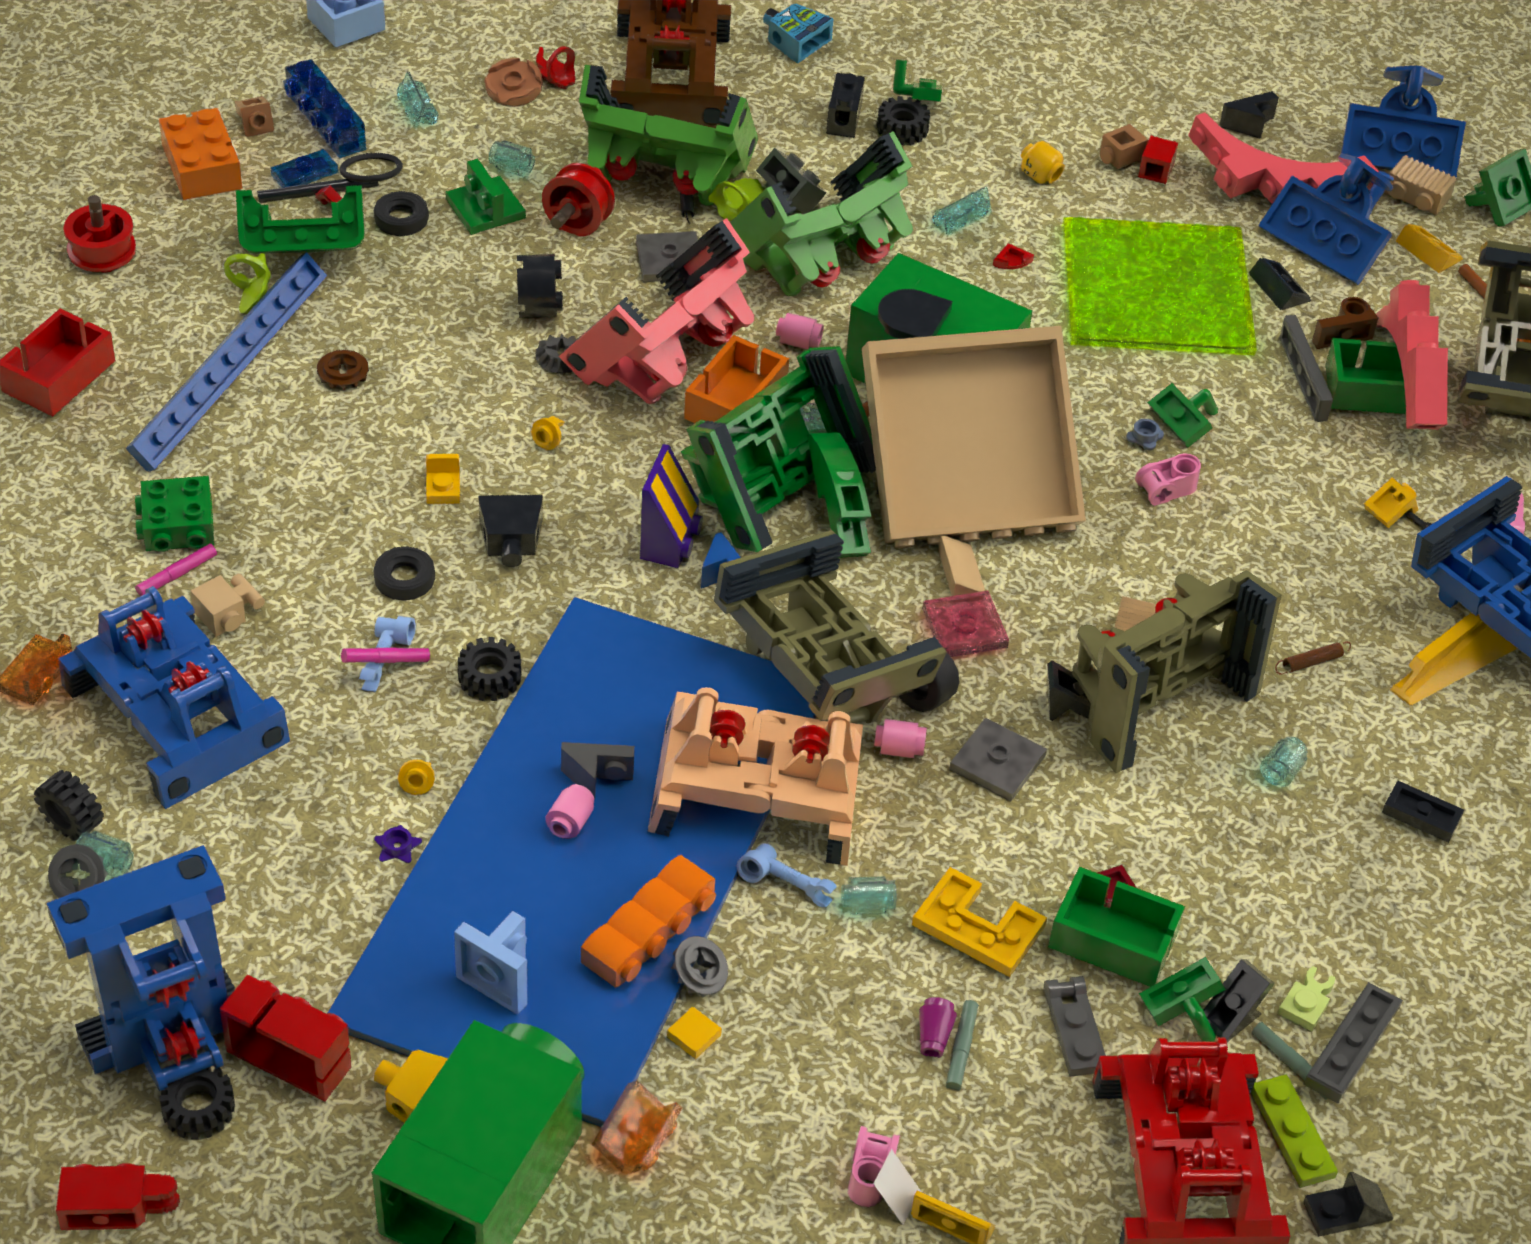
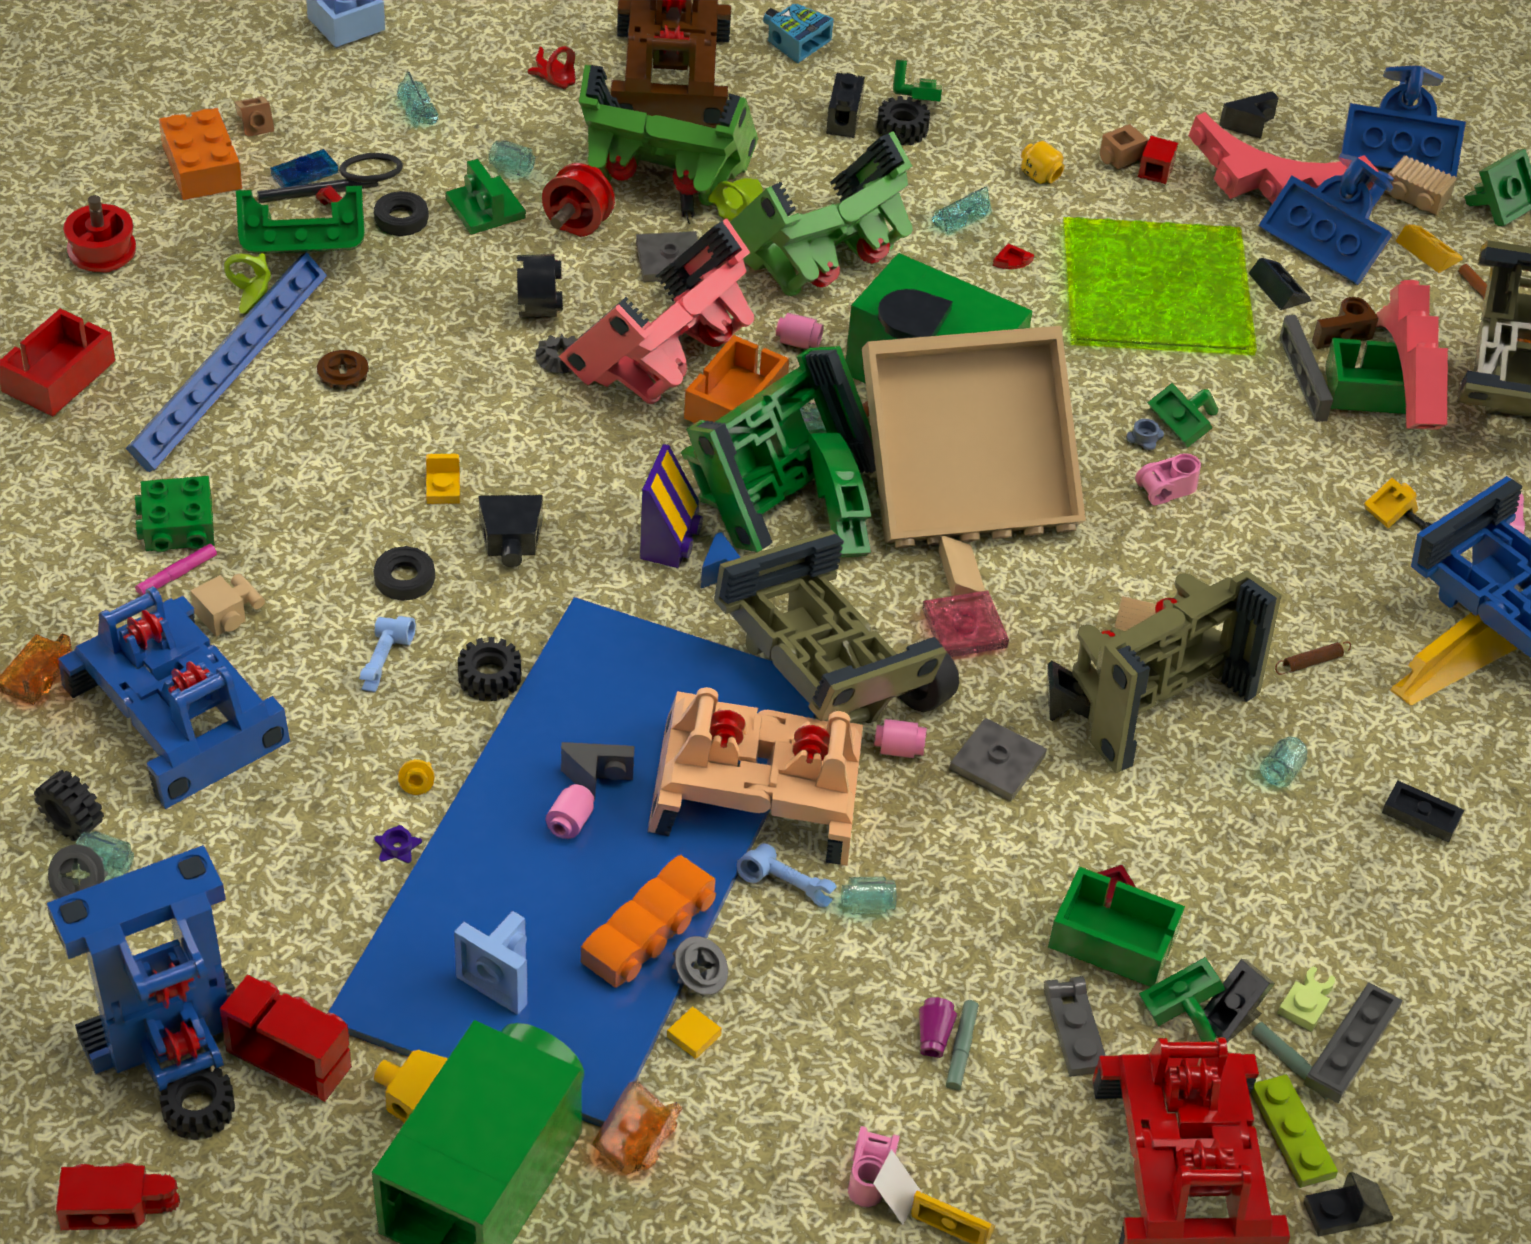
(325, 108): clear blue brick -> none
(385, 655): dark pink piece -> none
(513, 82): nougat tile -> none
(547, 432): yellow plate -> none
(799, 184): dark grey brick -> none
(997, 946): yellow plate -> none

